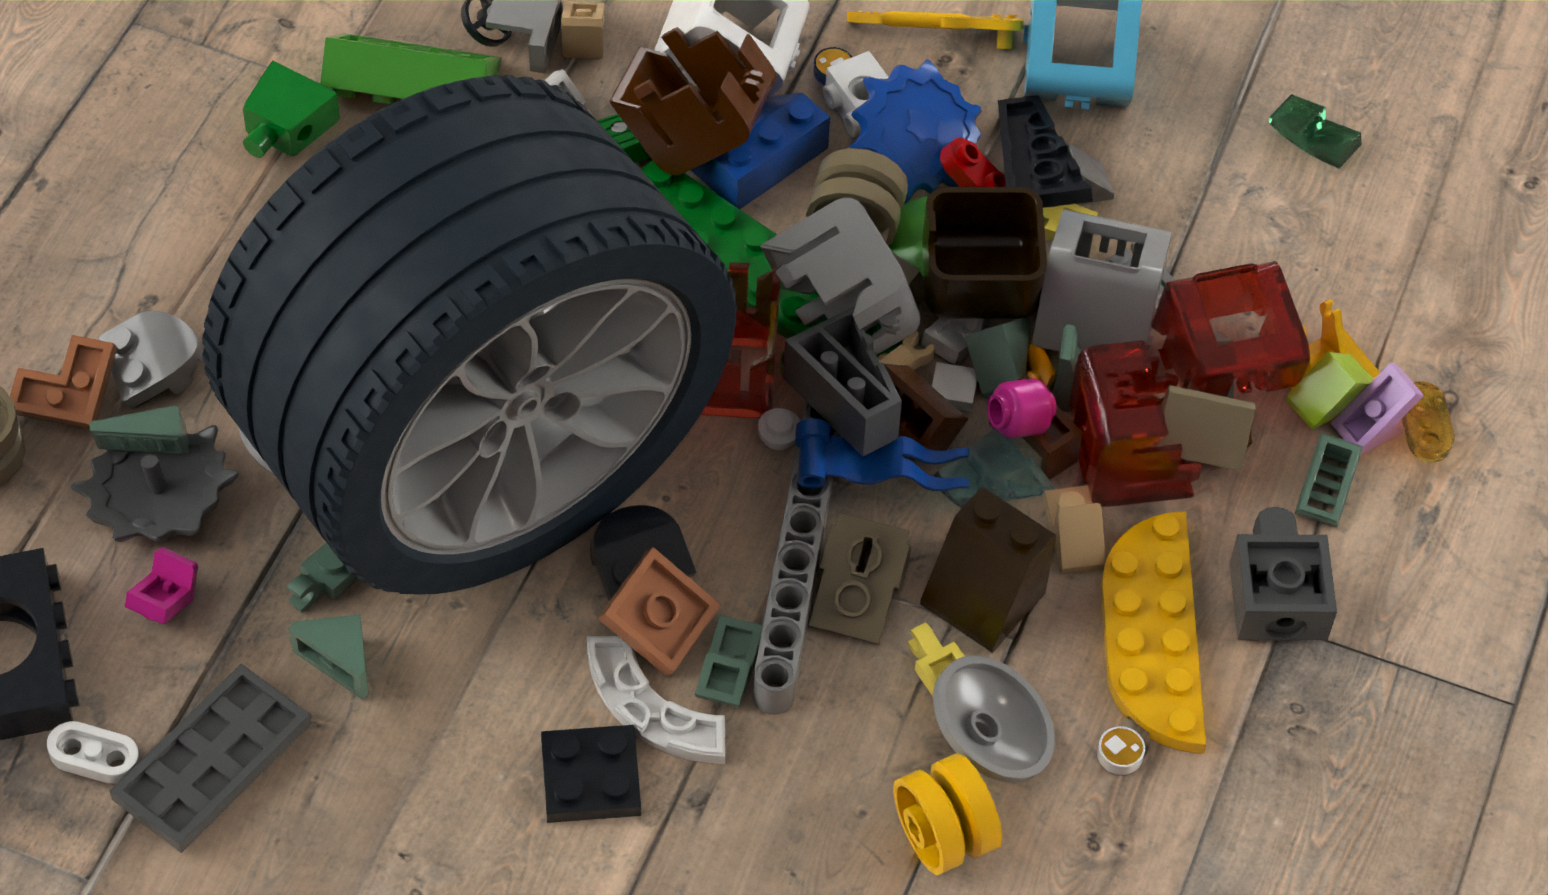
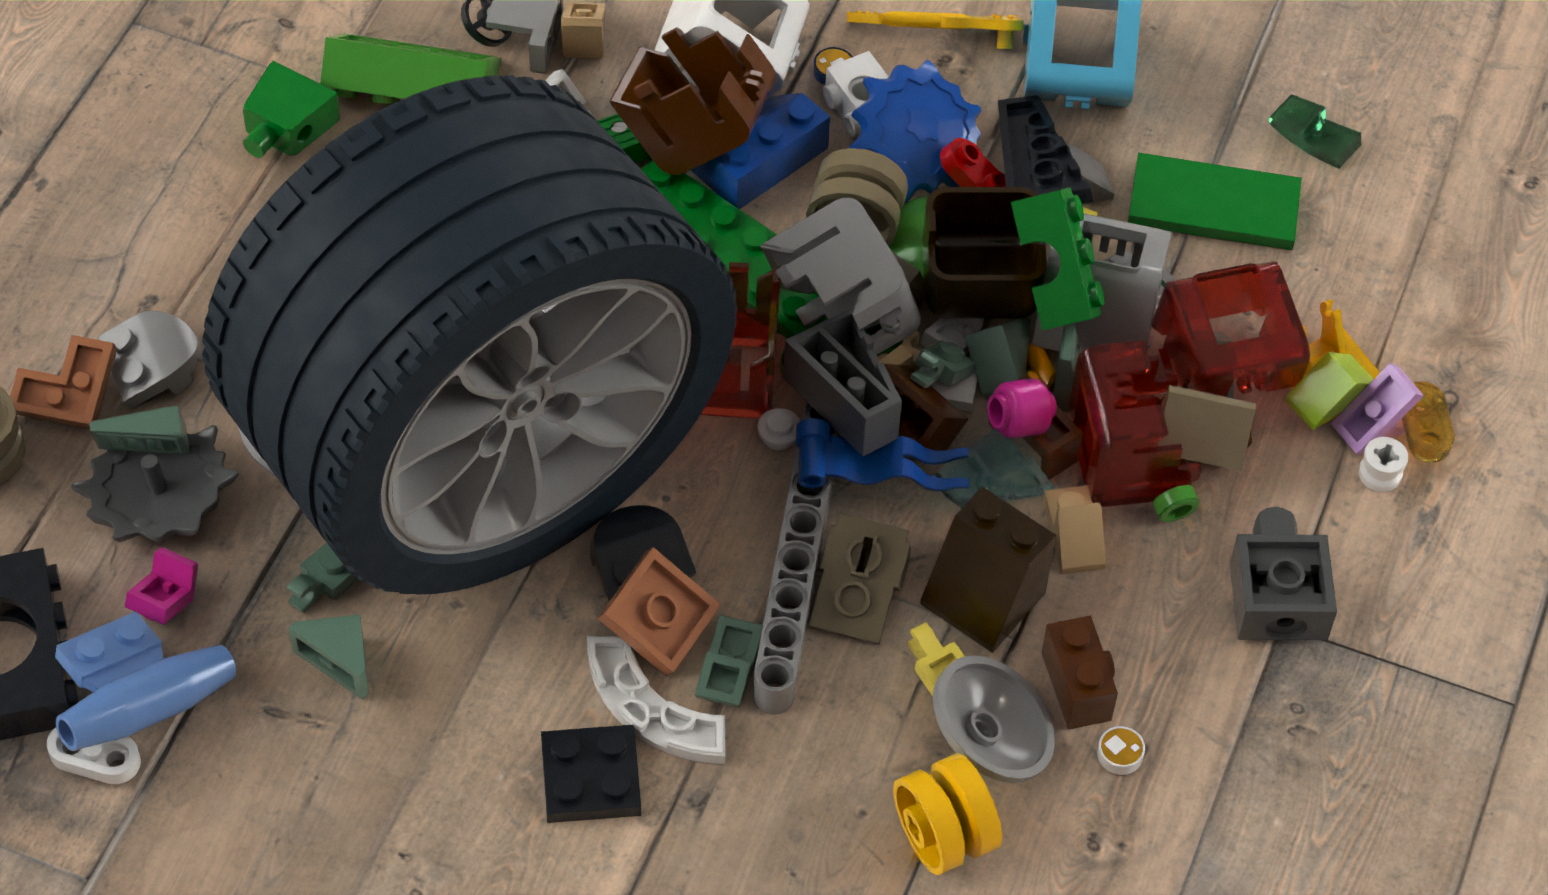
(133, 681): none -> medium blue plate
(210, 757): dark grey plate -> none
(944, 363): none -> sand green plate
(1073, 293): none -> green arch
(1080, 672): none -> reddish brown brick
(1154, 632): yellow plate -> none
(1176, 503): none -> bright green tile
(1215, 201): none -> green tile
(1337, 450): sand green slope -> none
(1383, 464): none -> white wheel

